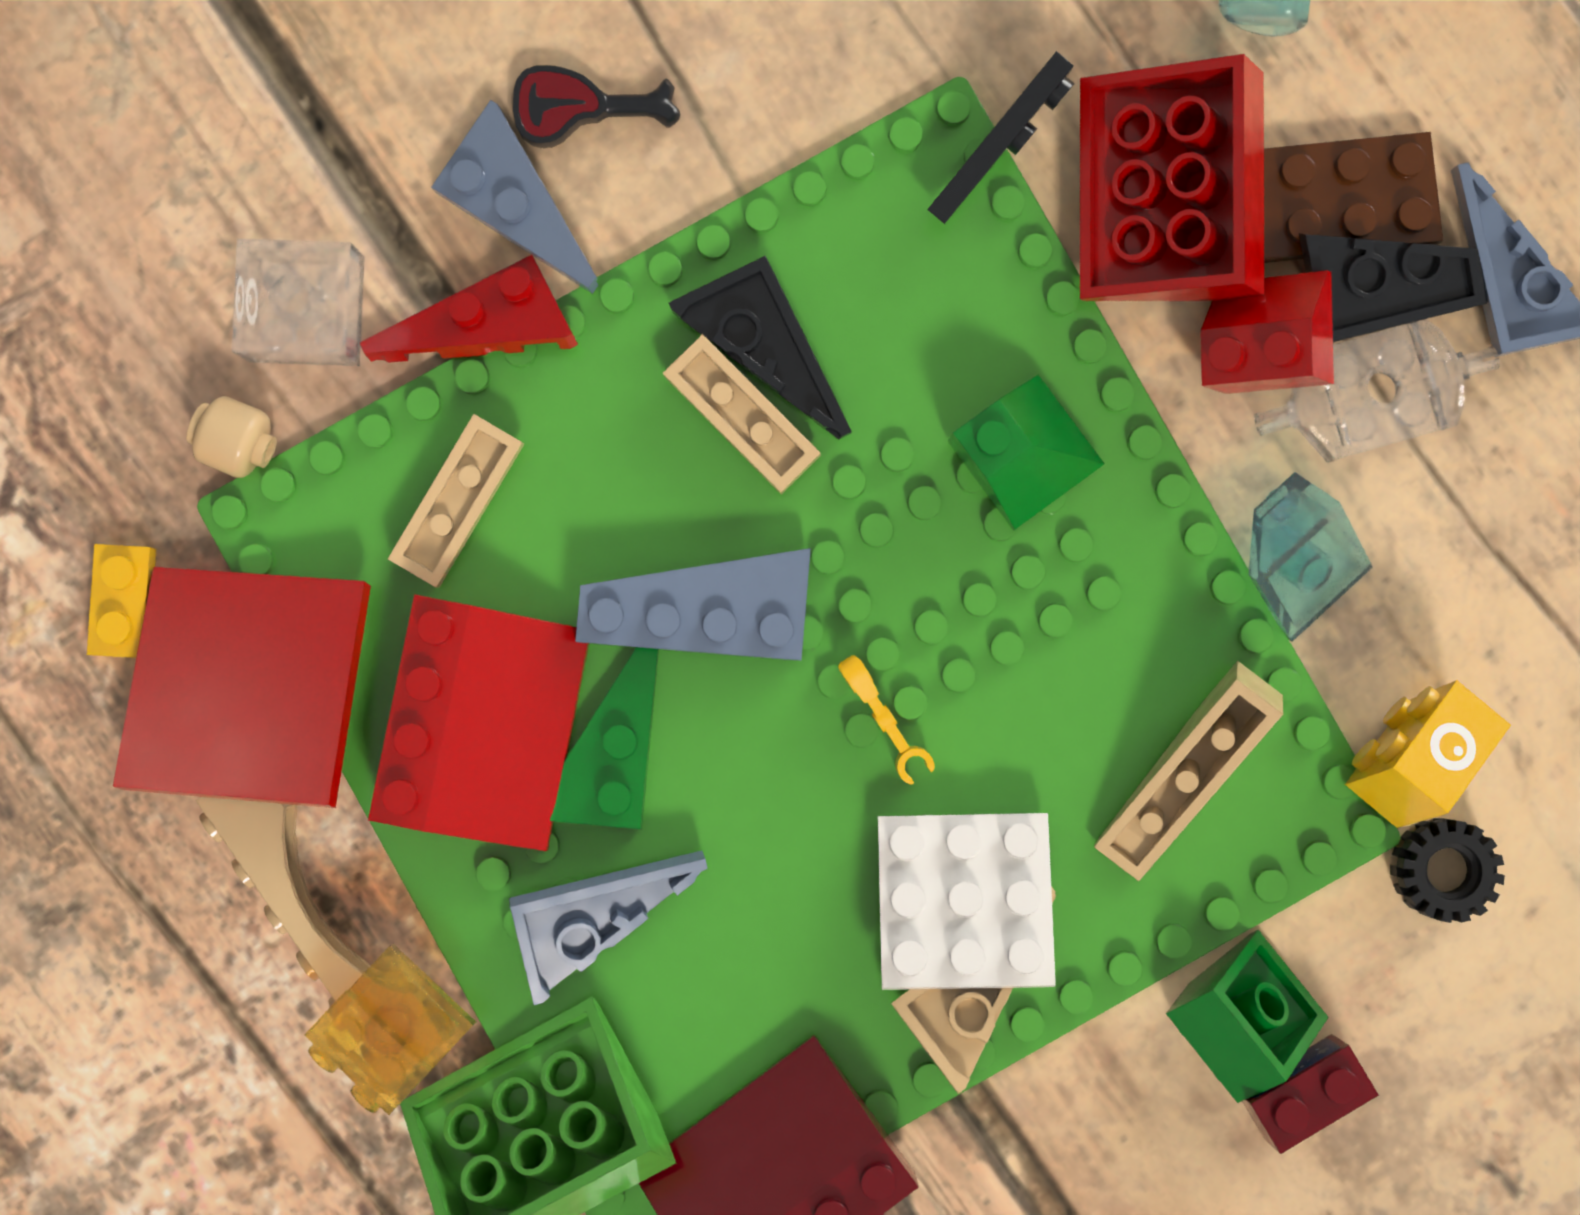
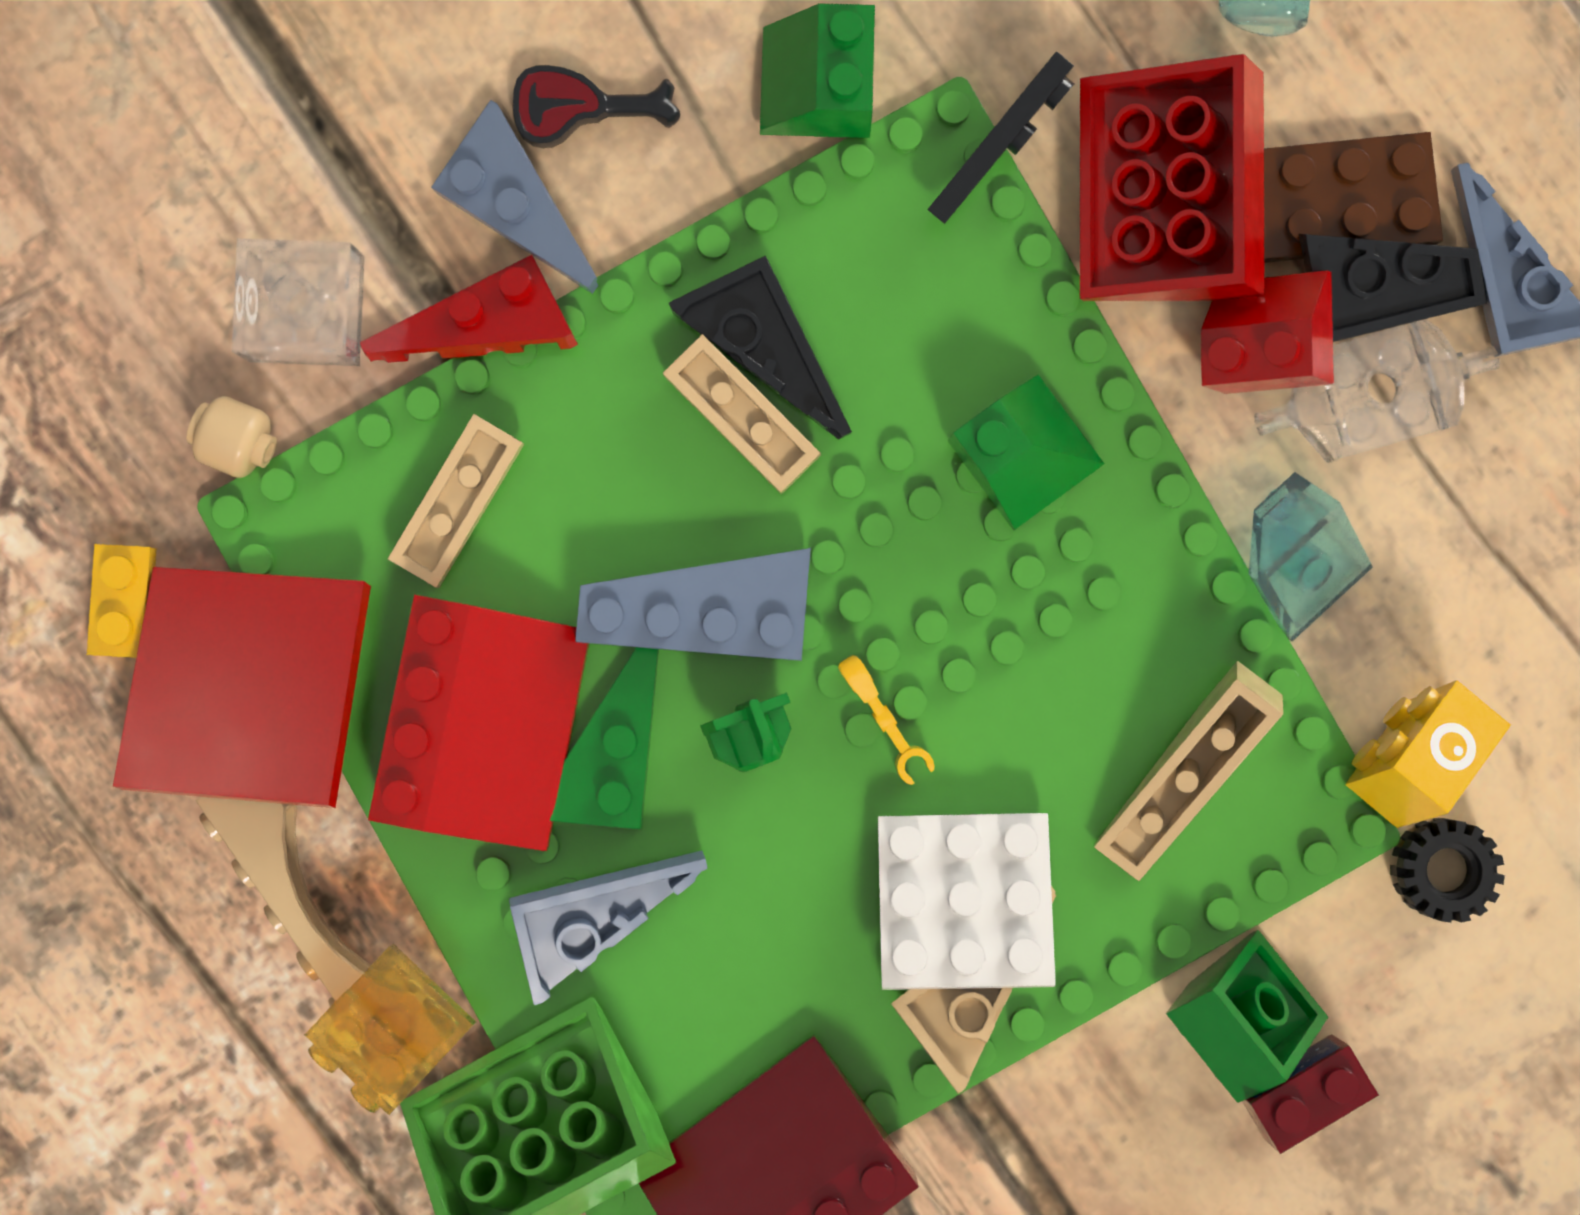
(750, 734): none -> green piece
(819, 72): none -> green slope

